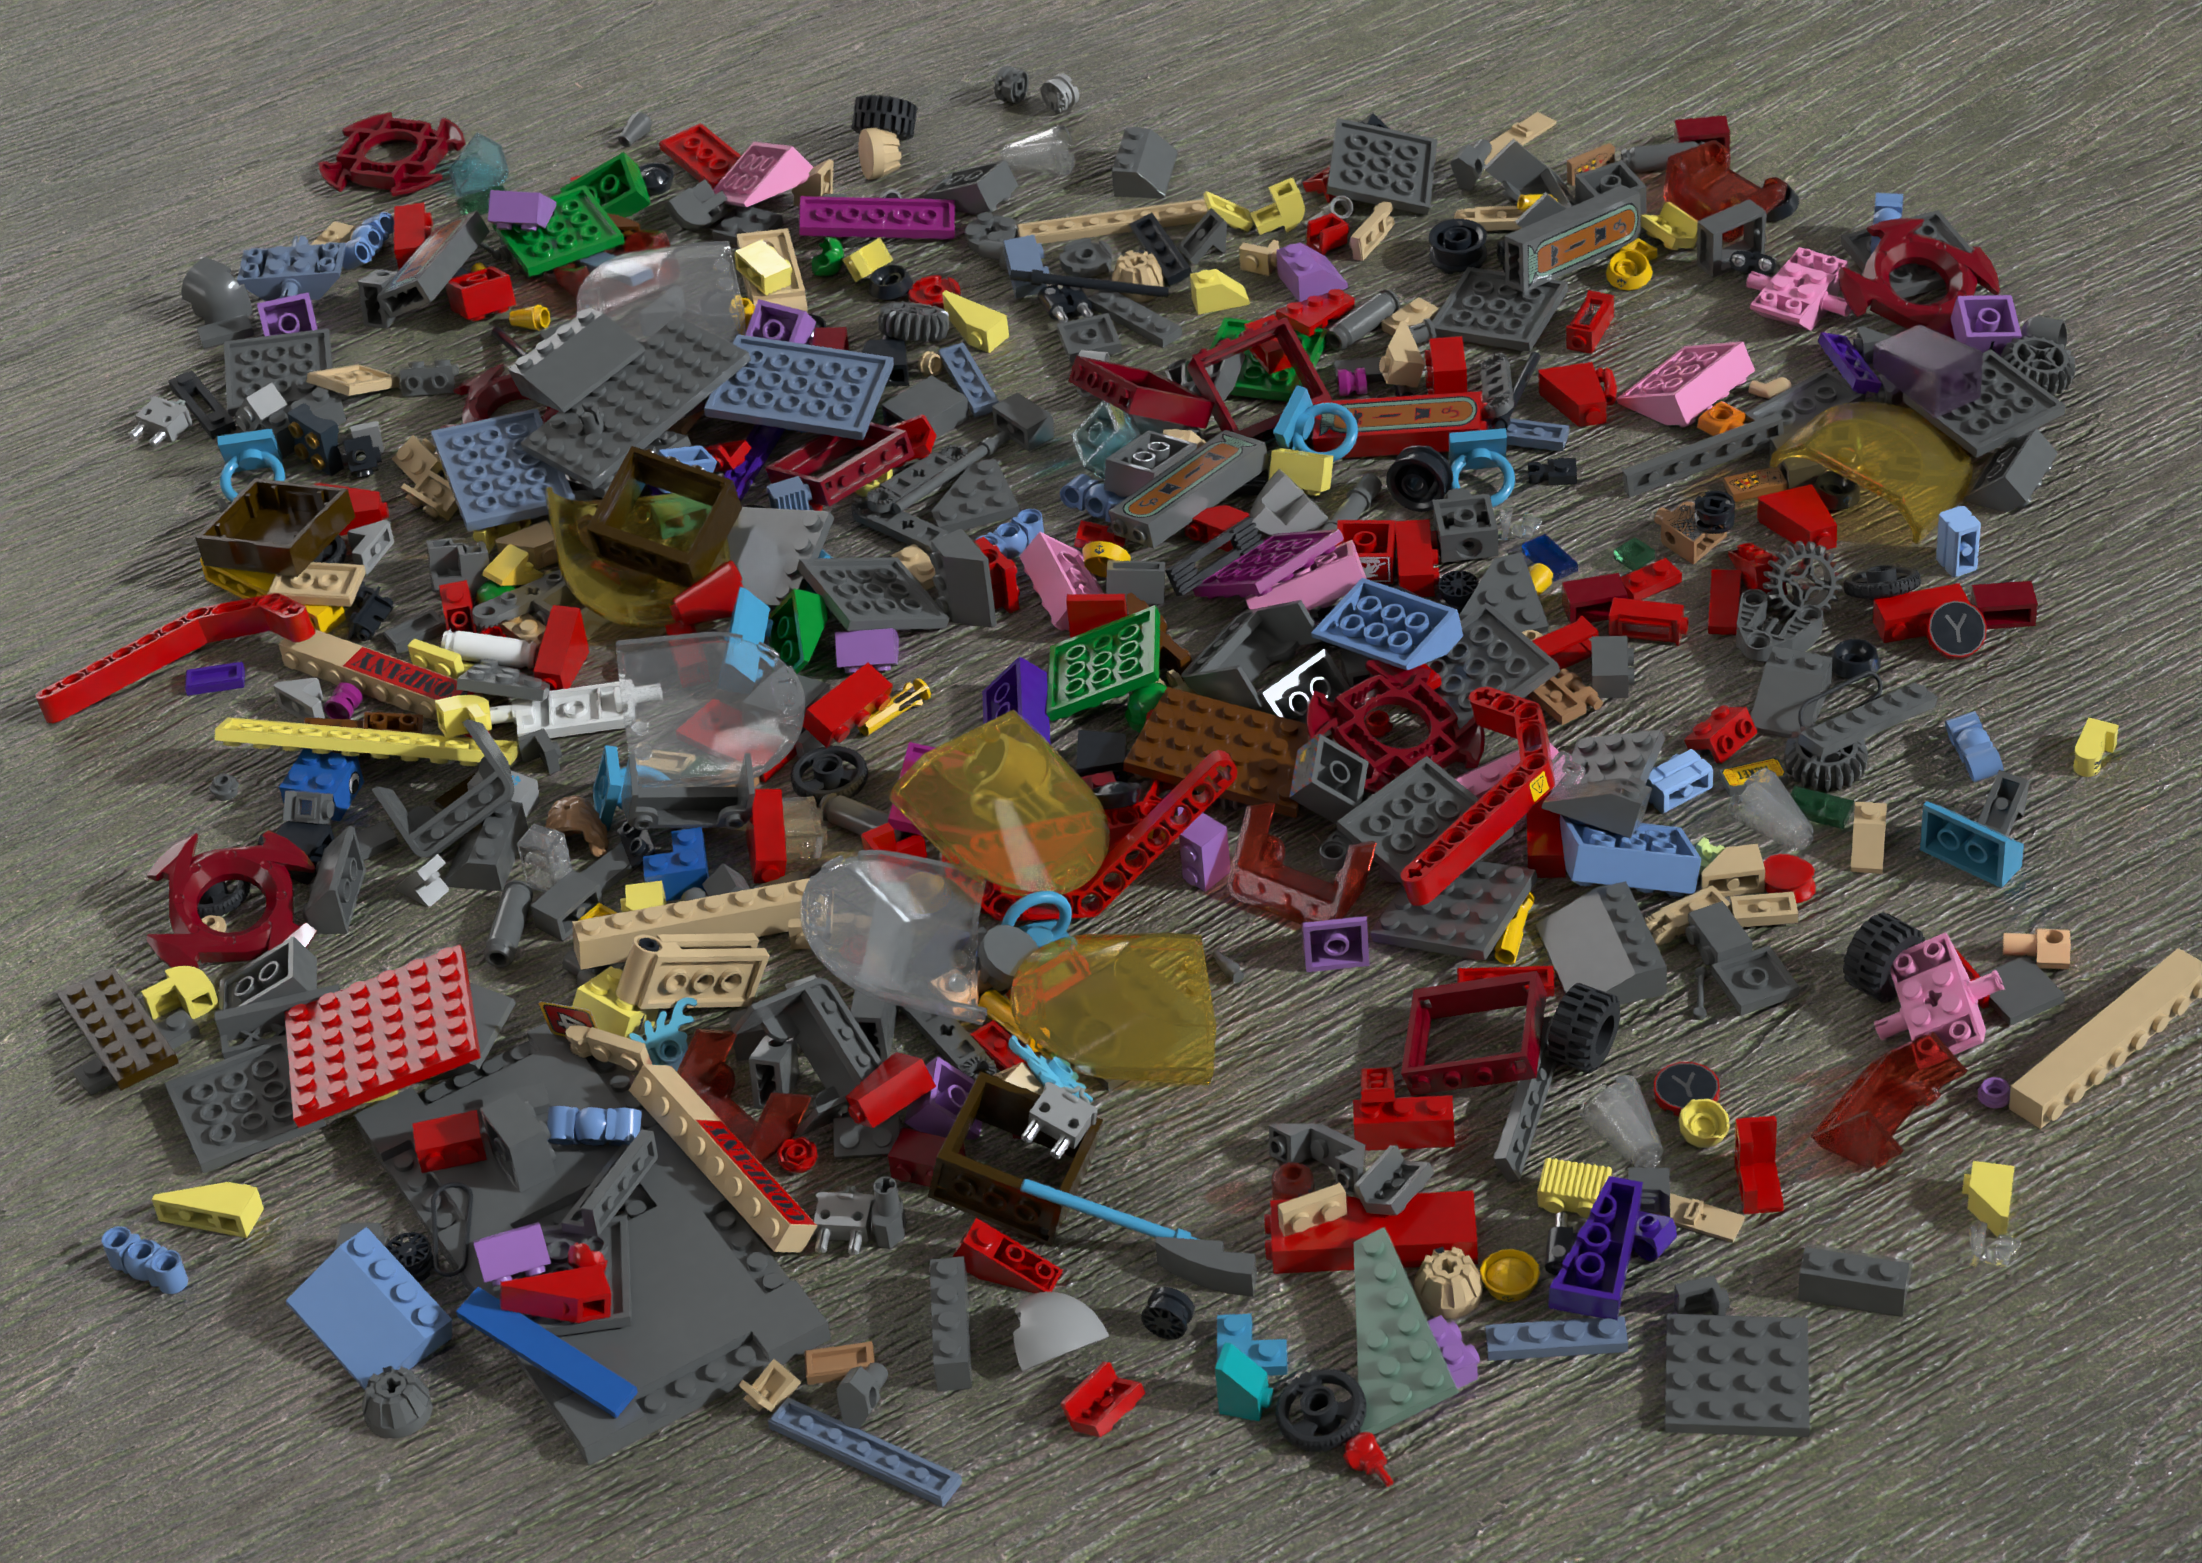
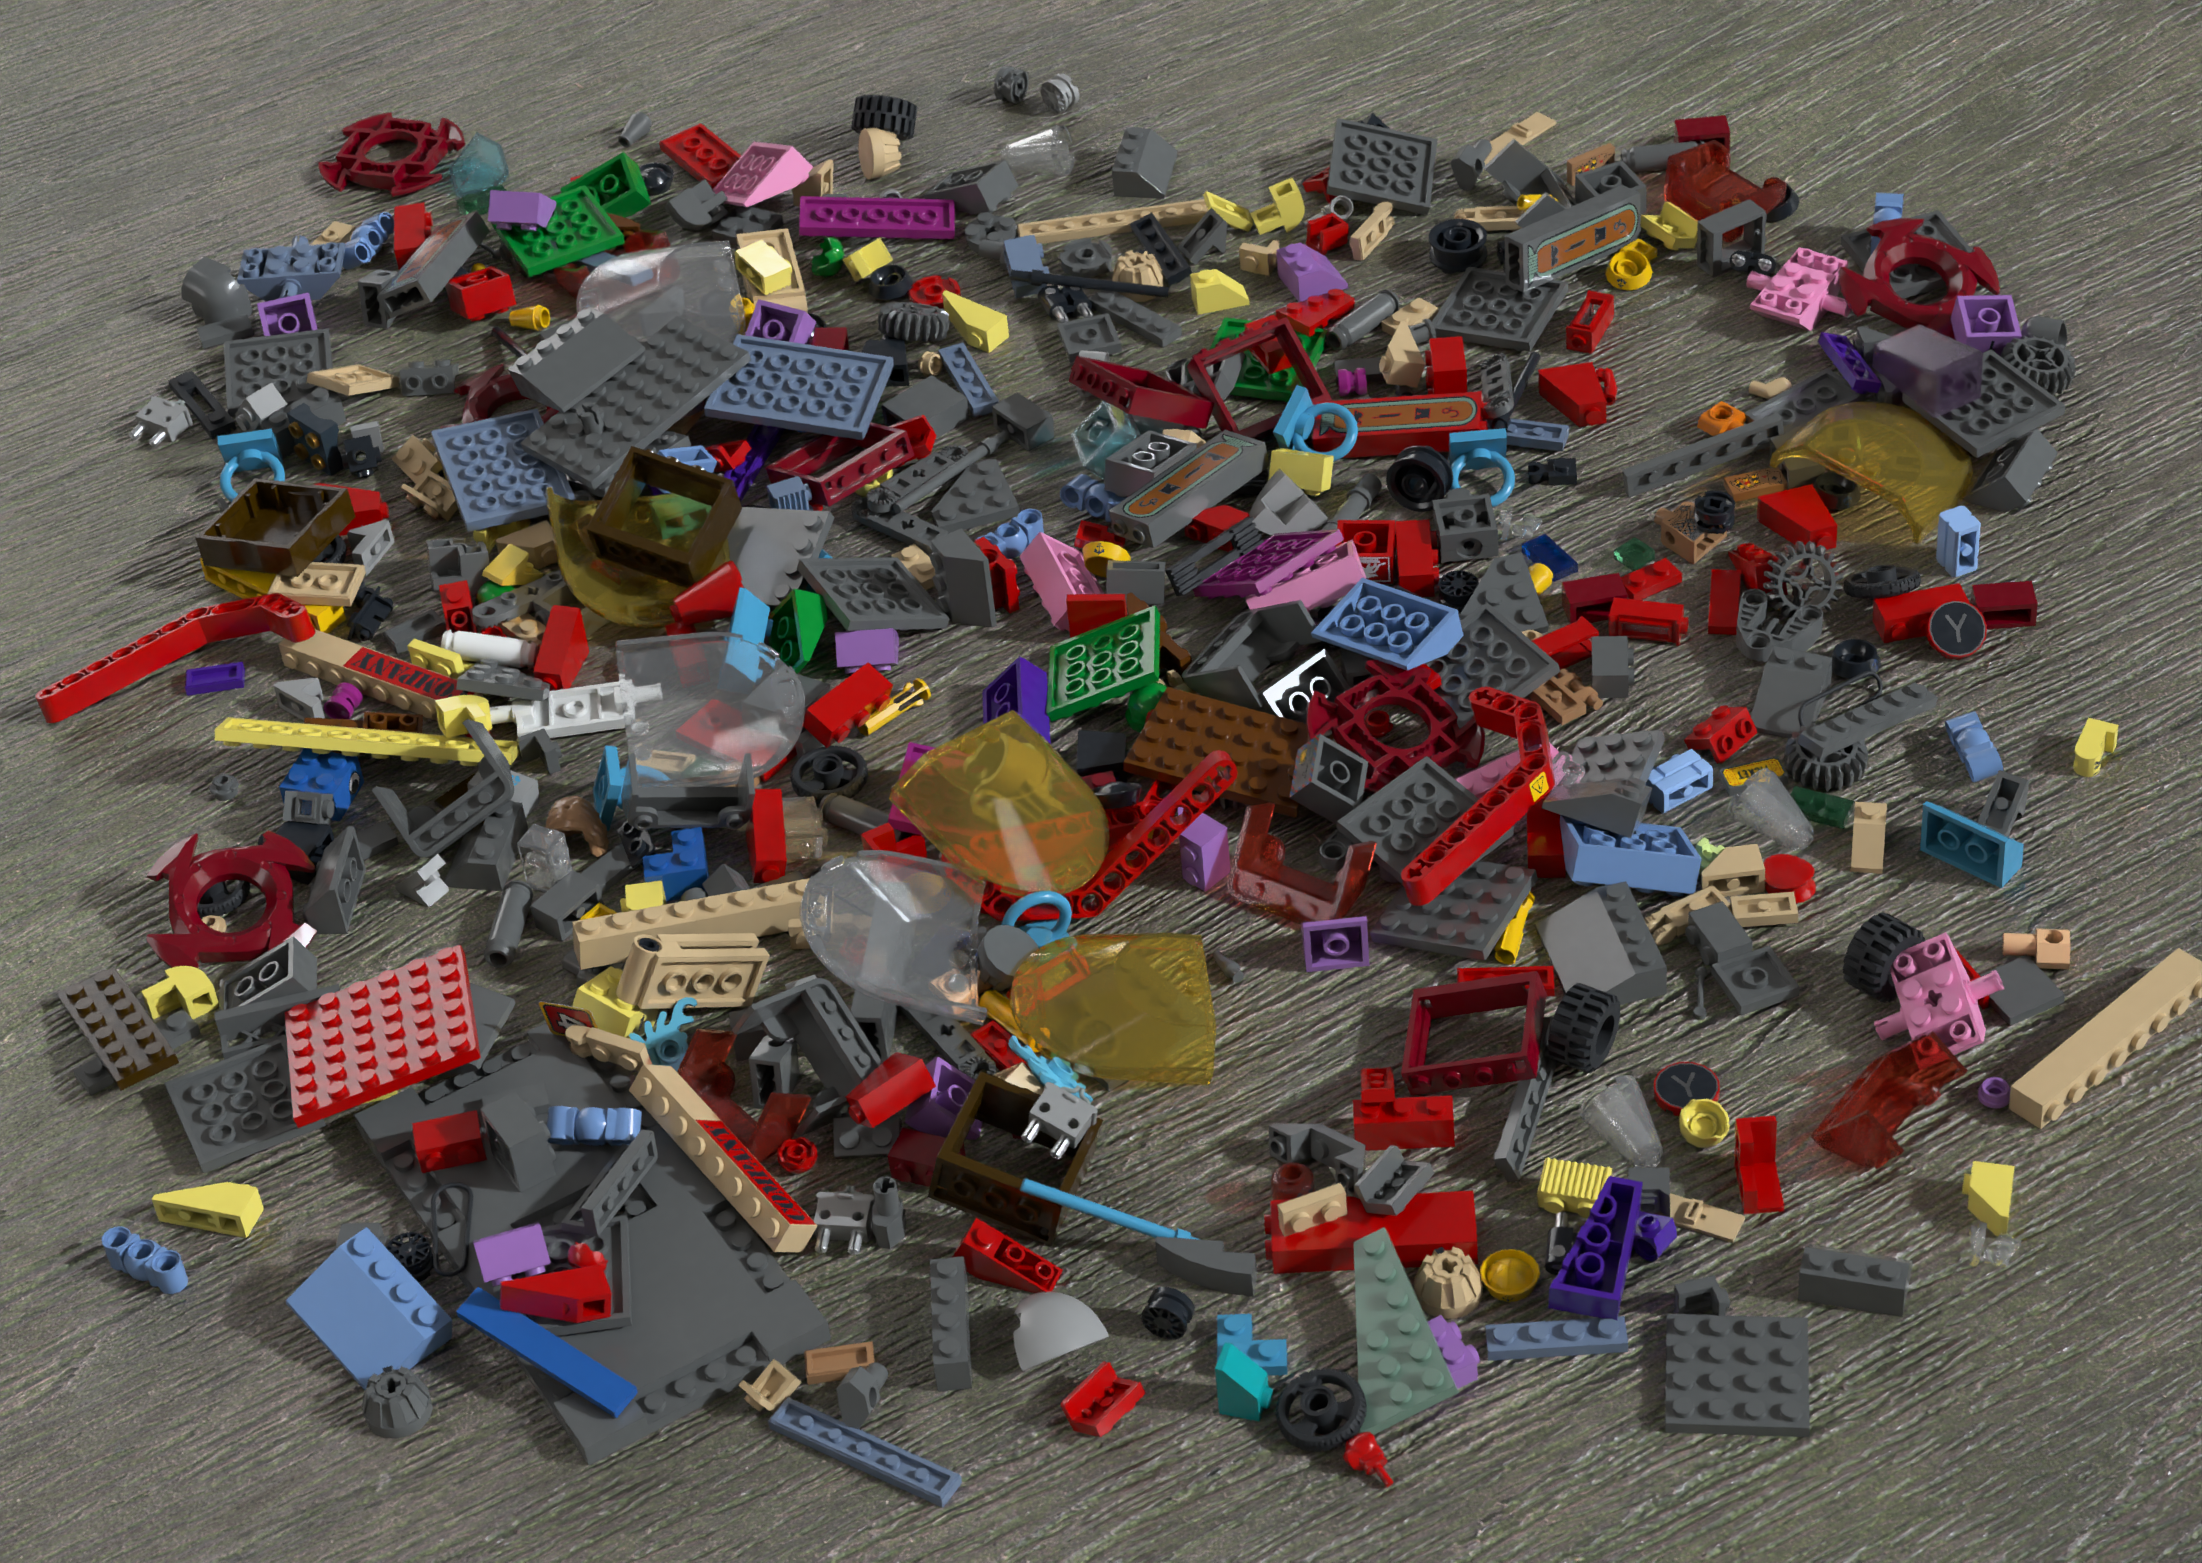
(1689, 382): bright pink slope -> none

